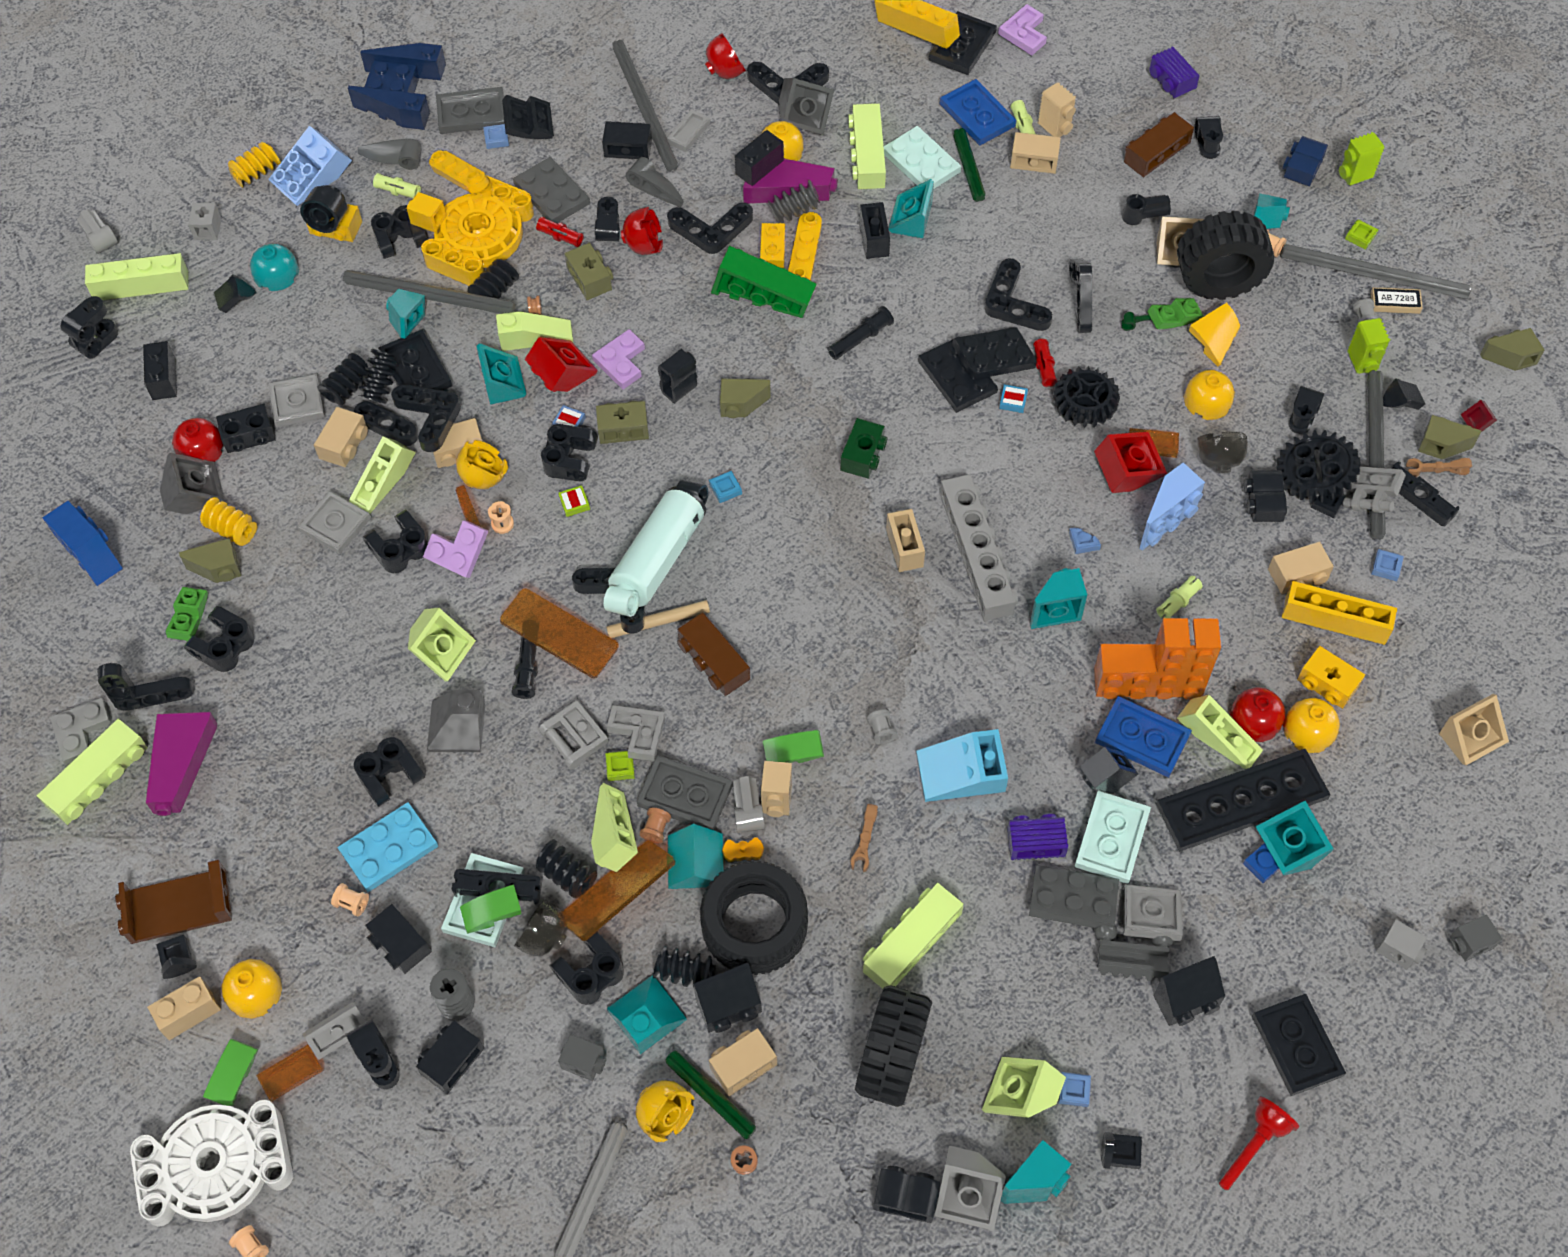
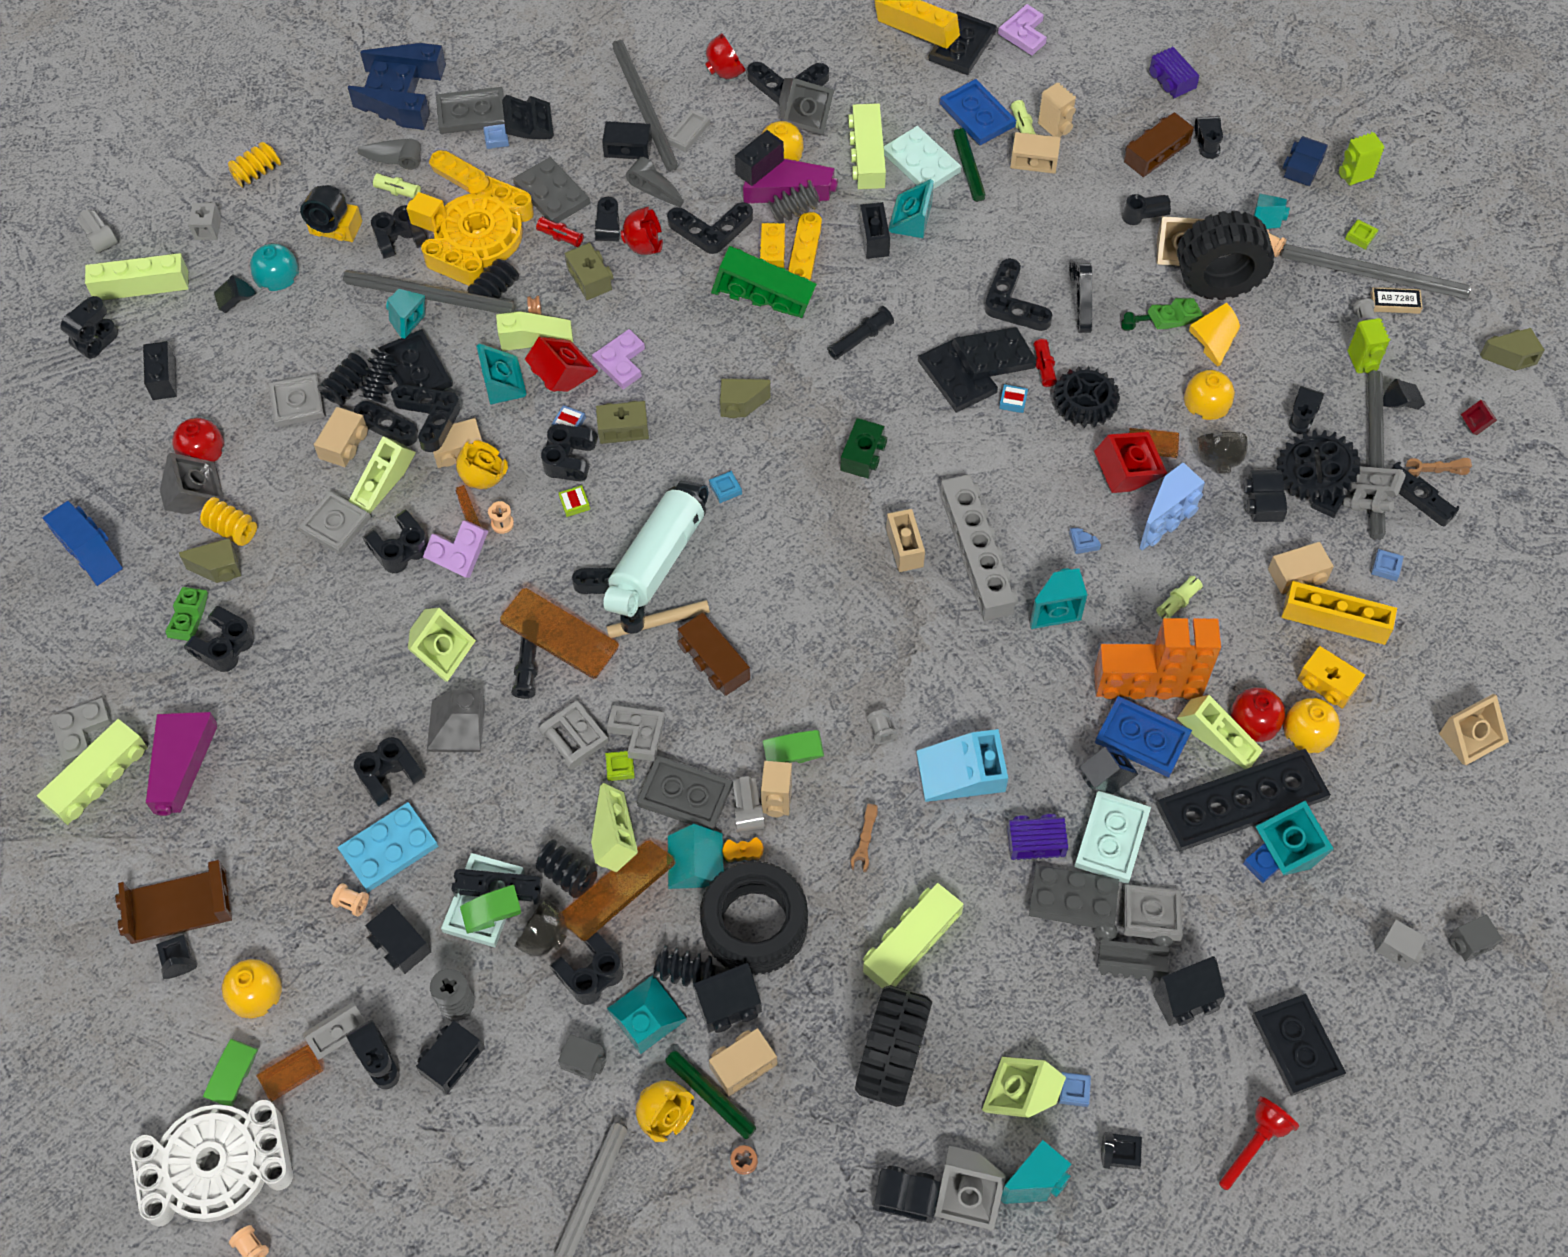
(128, 696): black beam -> none
(184, 1008): tan brick -> none
(245, 428): black brick -> none
(309, 164): light blue slope -> none
(655, 825): nougat bush -> none
(678, 375): black brick -> none
(1447, 438): olive slope -> none

